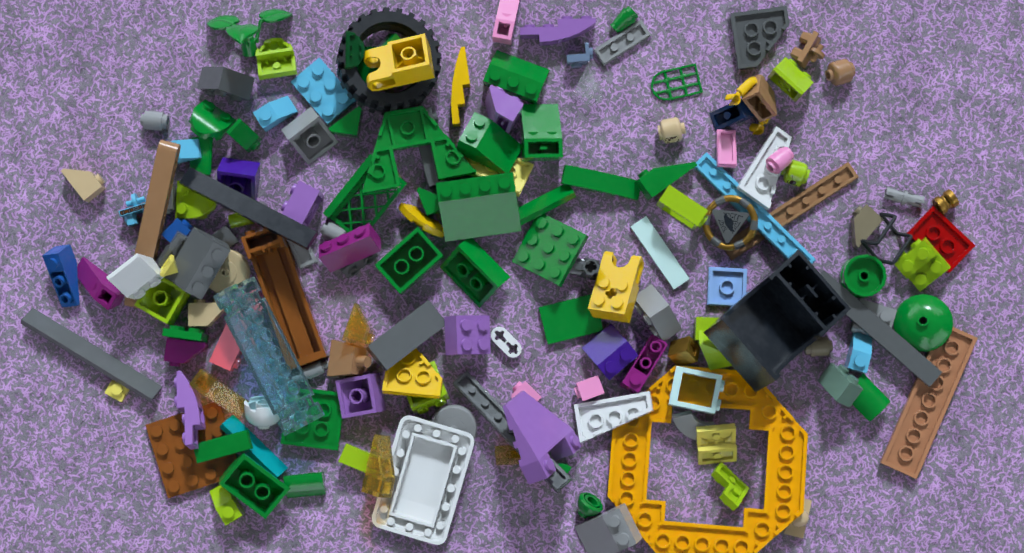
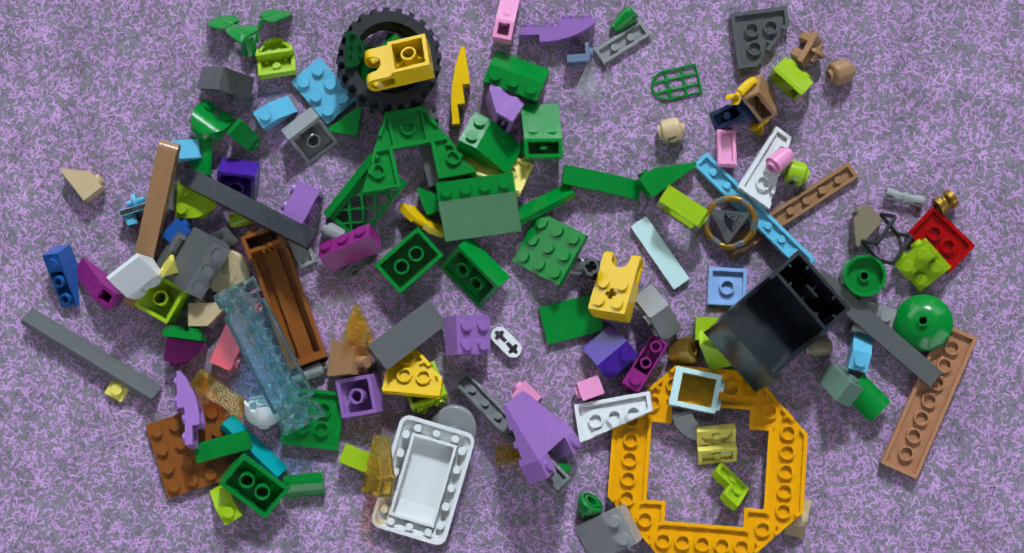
(155, 120): light grey brick -> none

